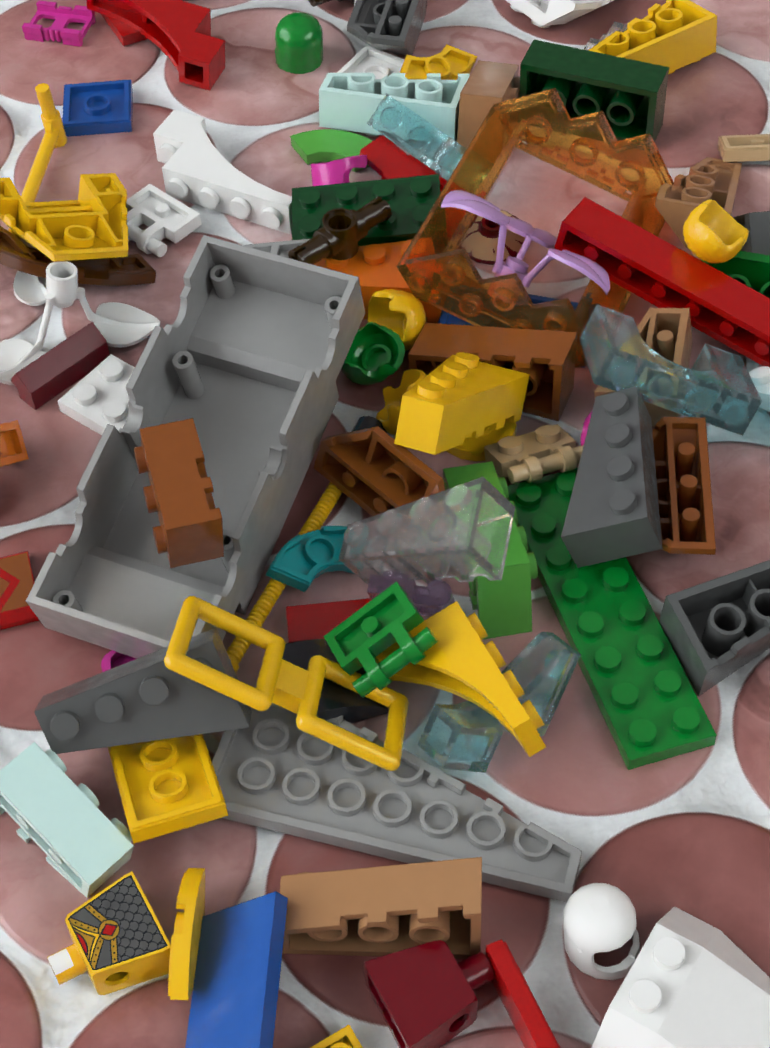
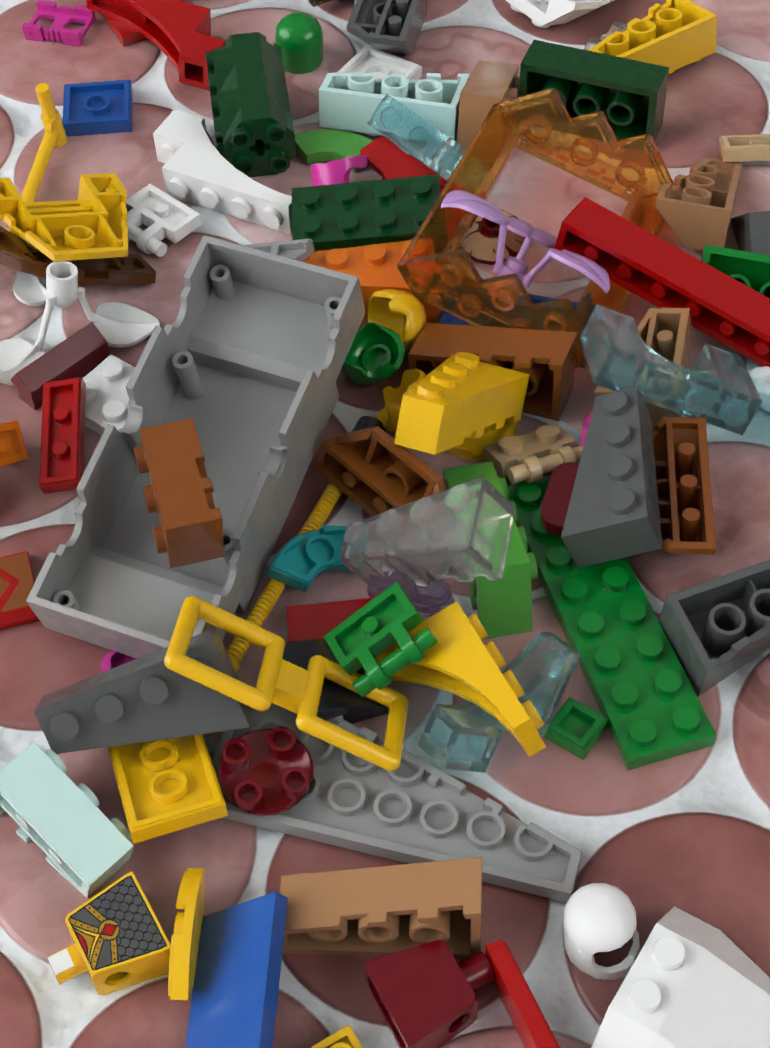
(62, 435): none -> red tile
(251, 105): none -> dark green brick
(265, 771): none -> dark red dish
(341, 232): dark brown pin -> none
(447, 62): yellow tile -> none
(558, 497): none -> dark red tile
(576, 728): none -> green tile
(713, 233): yellow hair -> none

